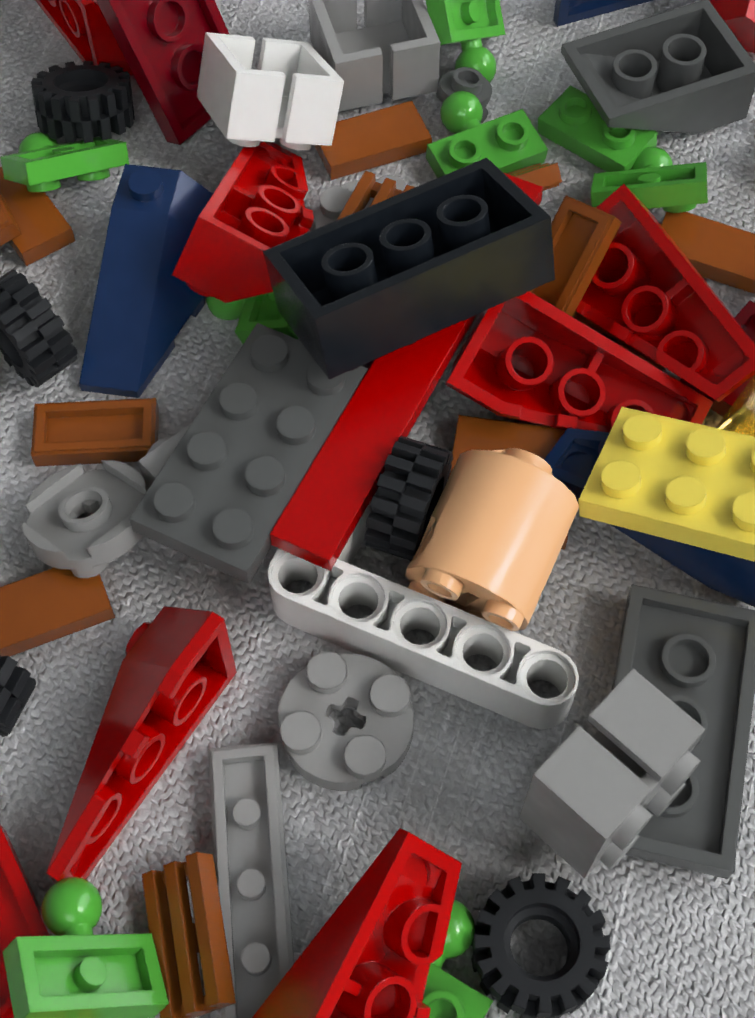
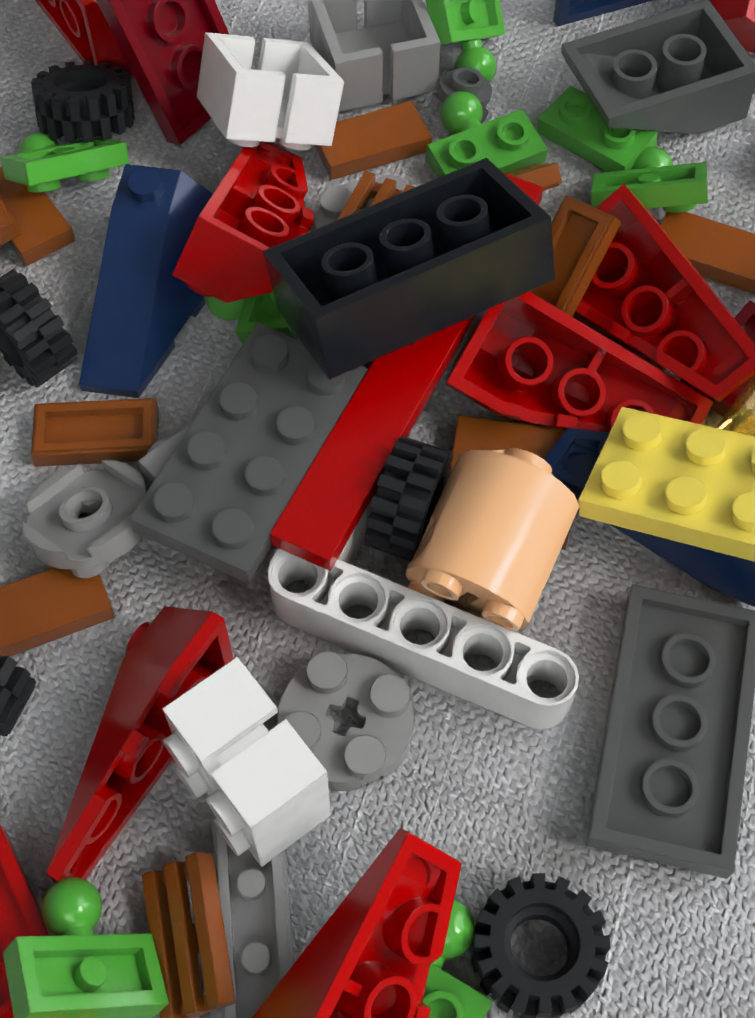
(257, 780): none -> white piece
(597, 788): light grey piece -> none

